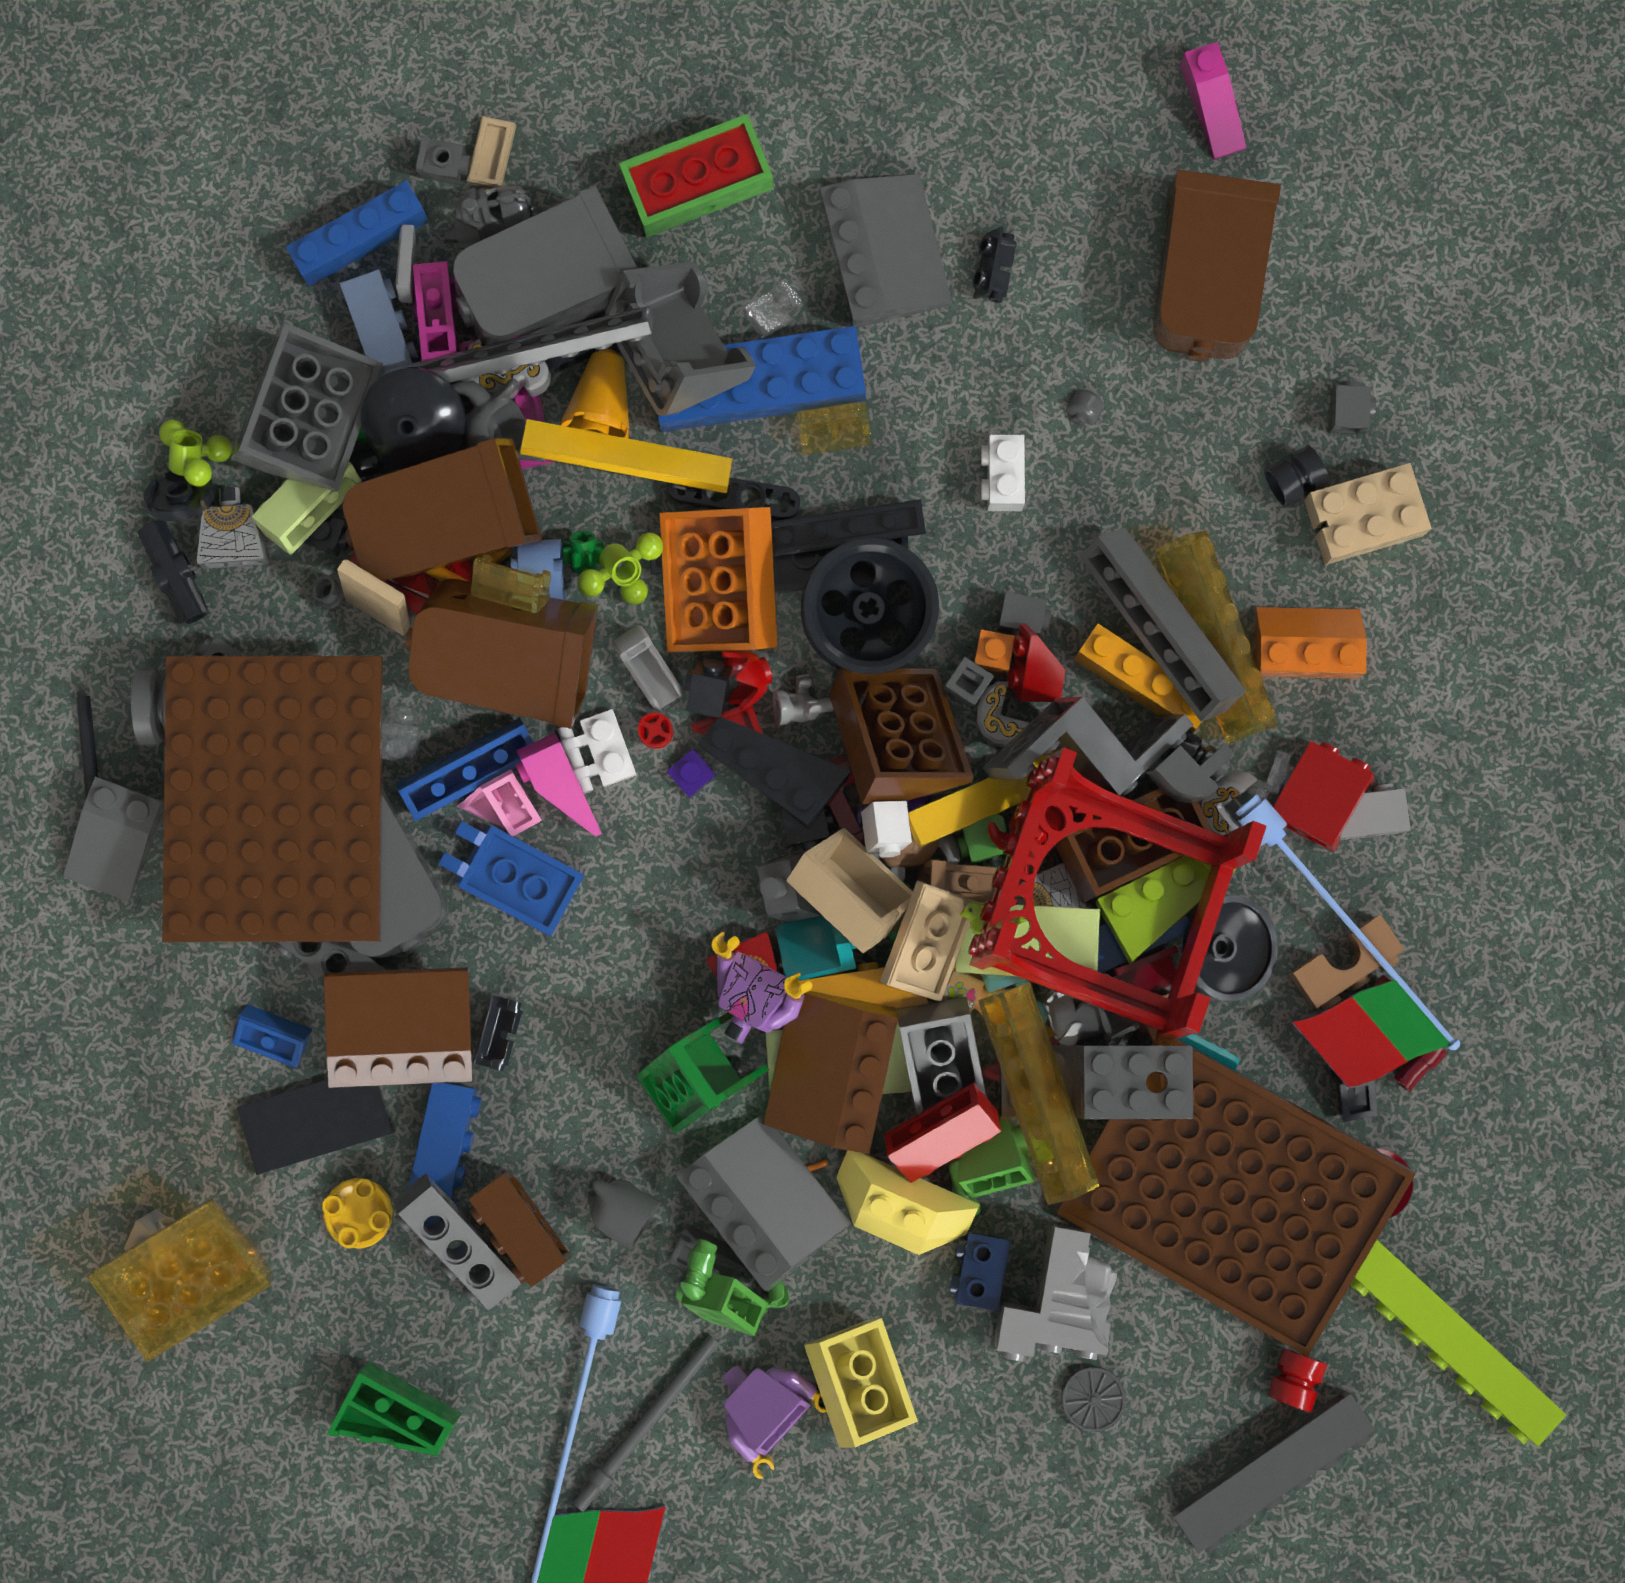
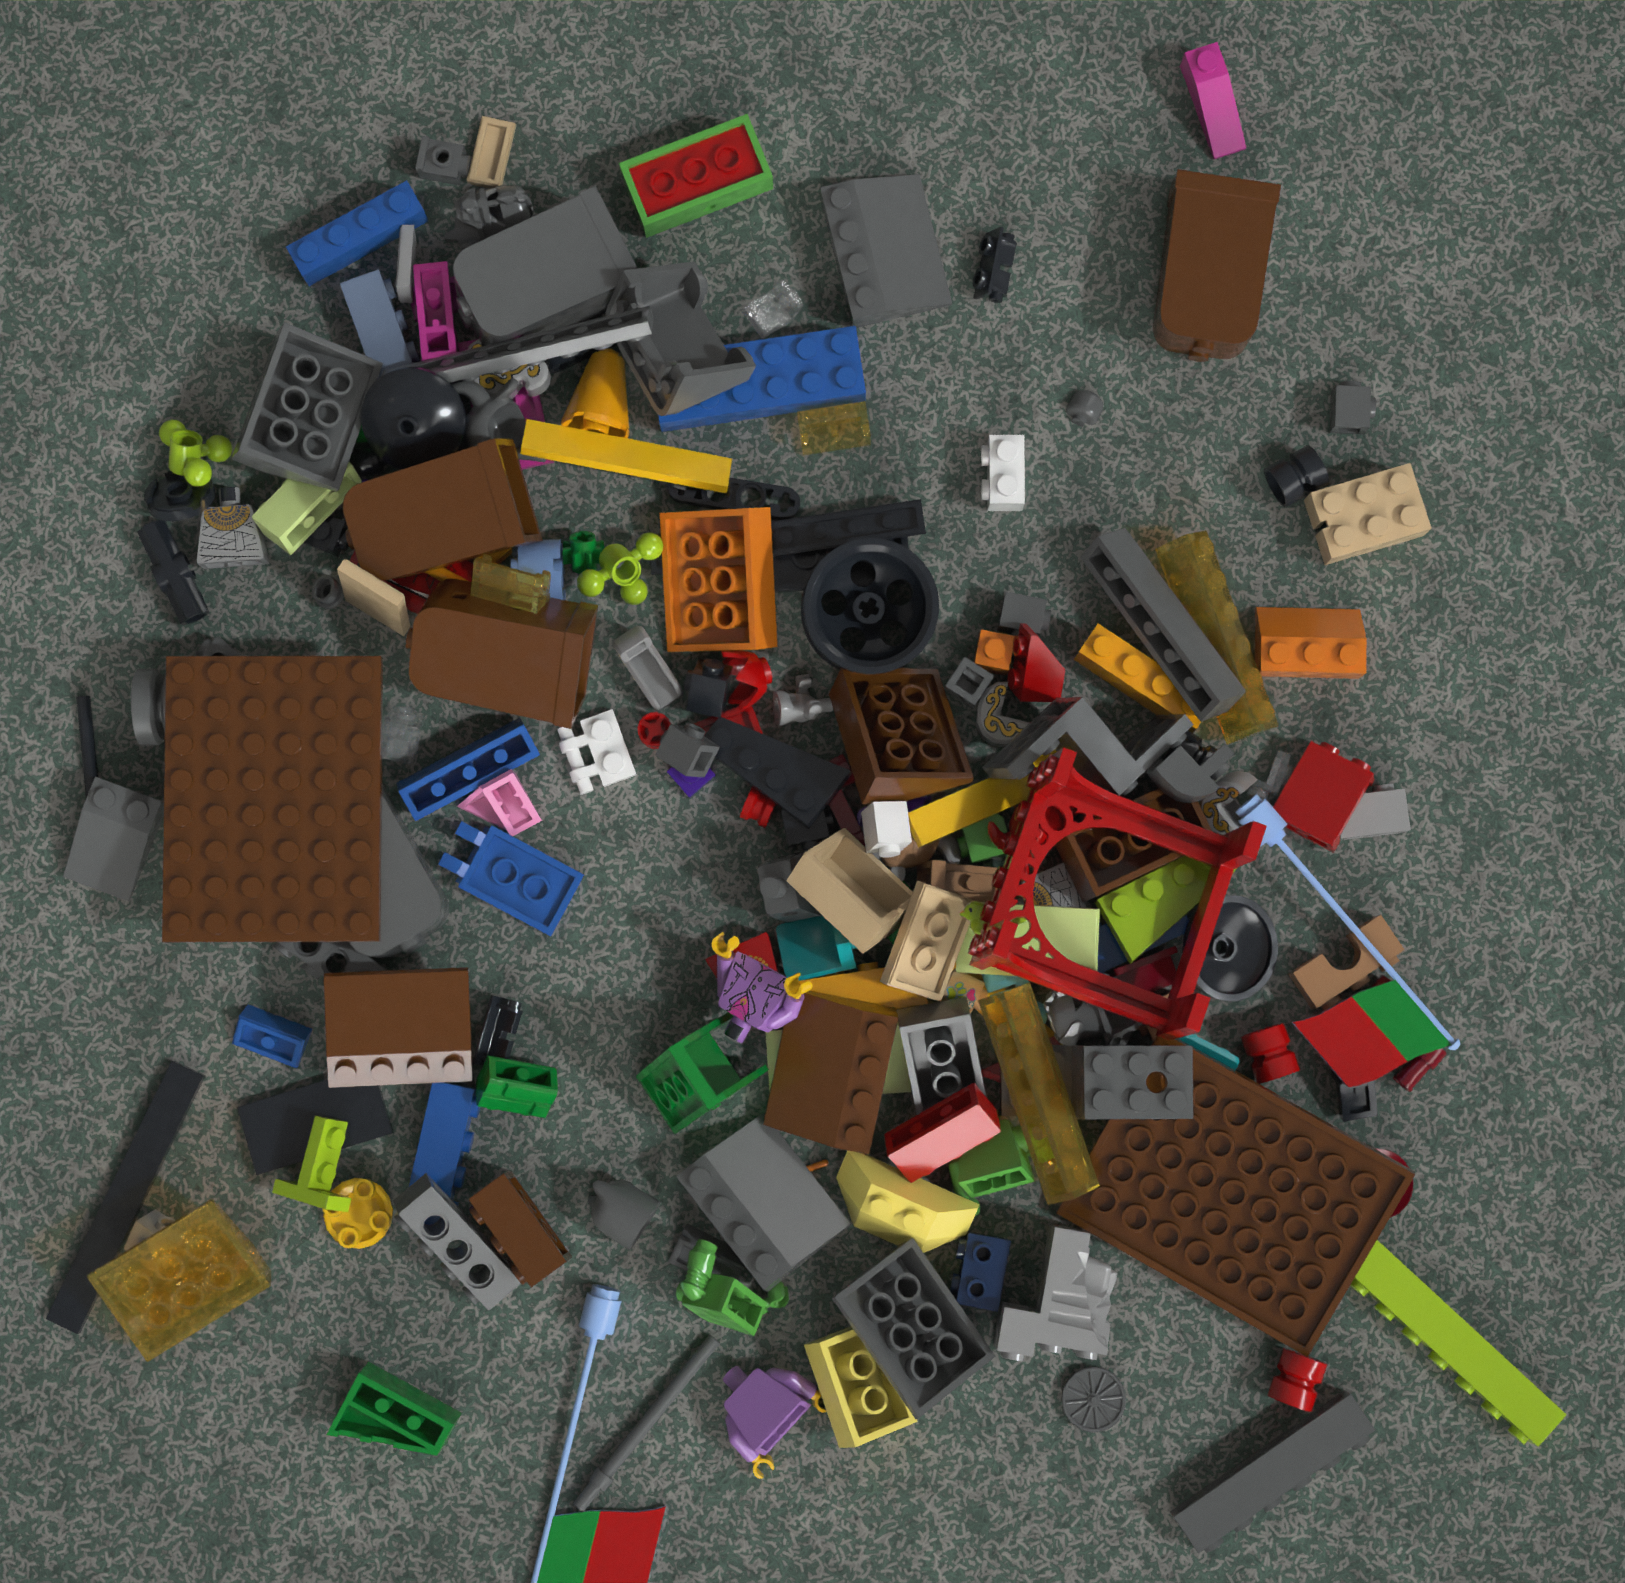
(126, 1194): none -> black tile
(319, 1168): none -> lime bracket
(516, 1087): none -> green brick
(554, 779): slope -> none
(687, 749): none -> dark grey brick
(757, 808): none -> red wheel
(913, 1327): none -> dark grey slope
(1270, 1053): none -> red wheel

